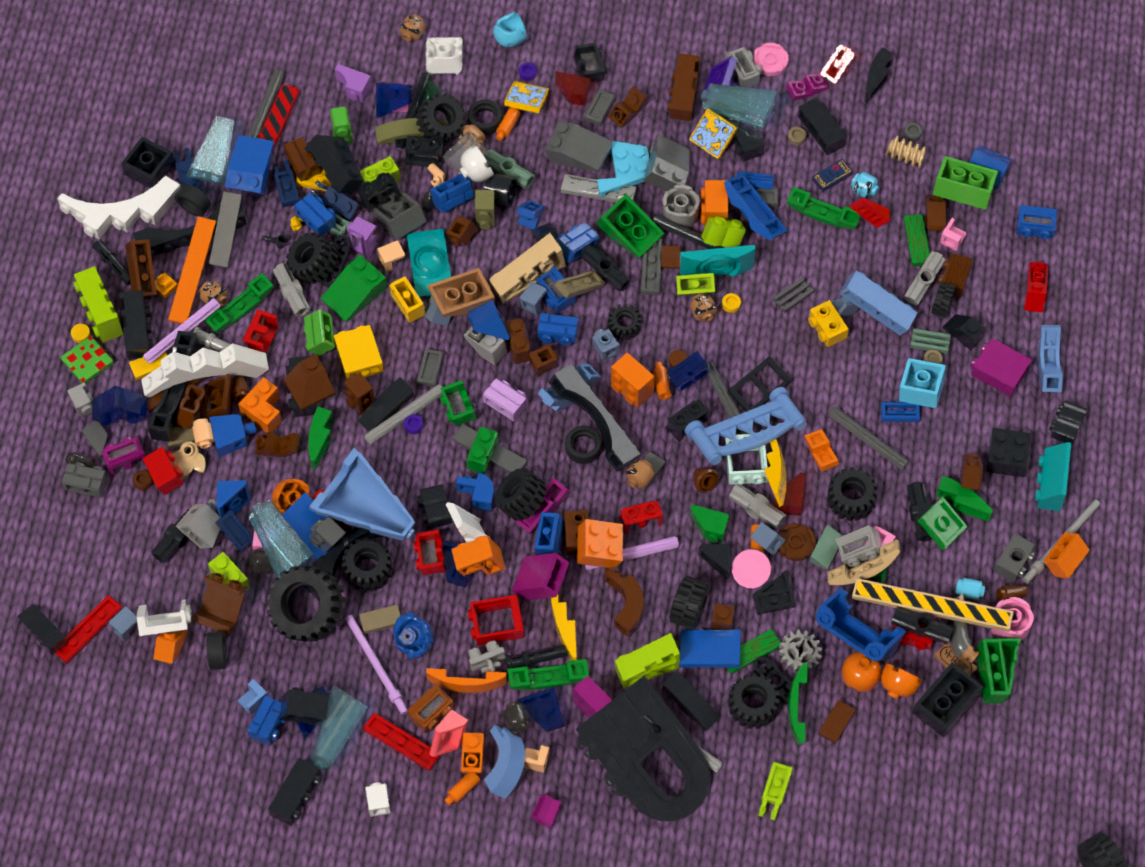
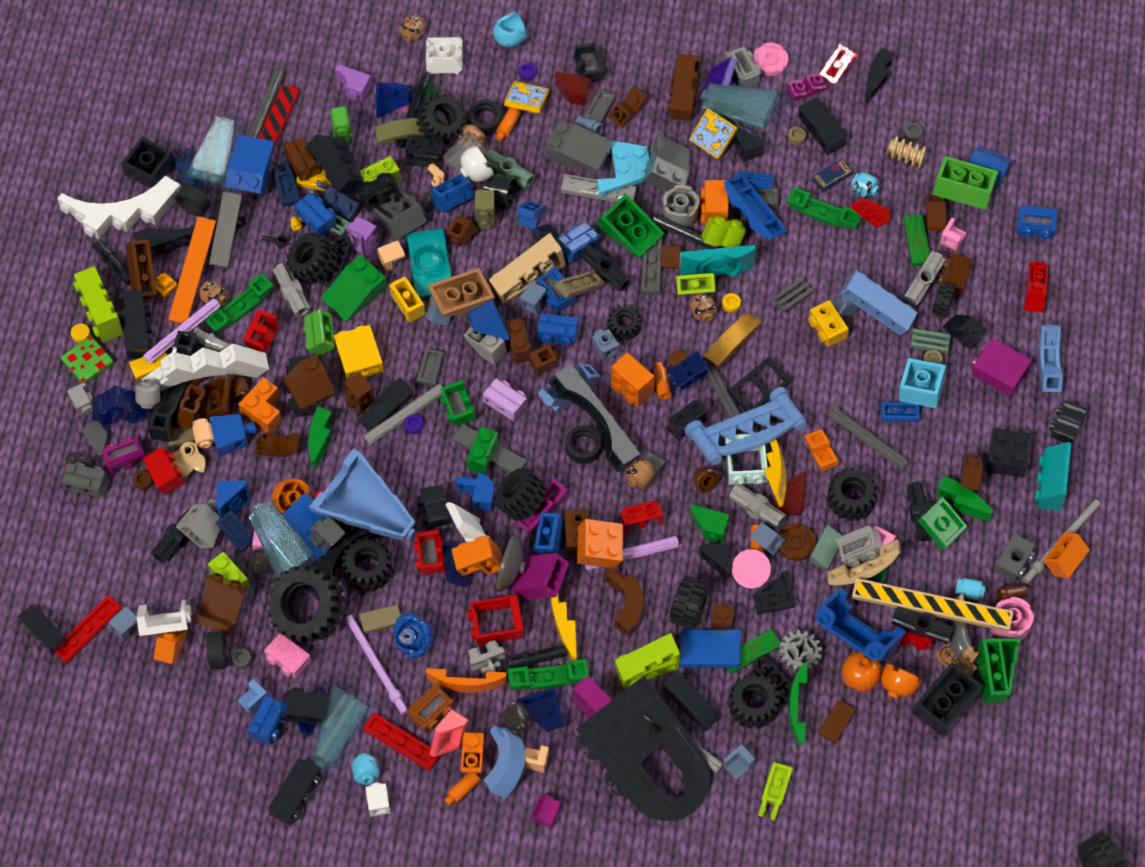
(147, 393): none -> light grey head
(241, 658): none -> dark grey tile
(287, 656): none -> bright pink brick
(365, 769): none -> medium azure head
(511, 564): none -> dark grey dish
(589, 124): none -> sand blue cone
(732, 340): none -> pearl gold slope
(739, 762): none -> sand blue panel

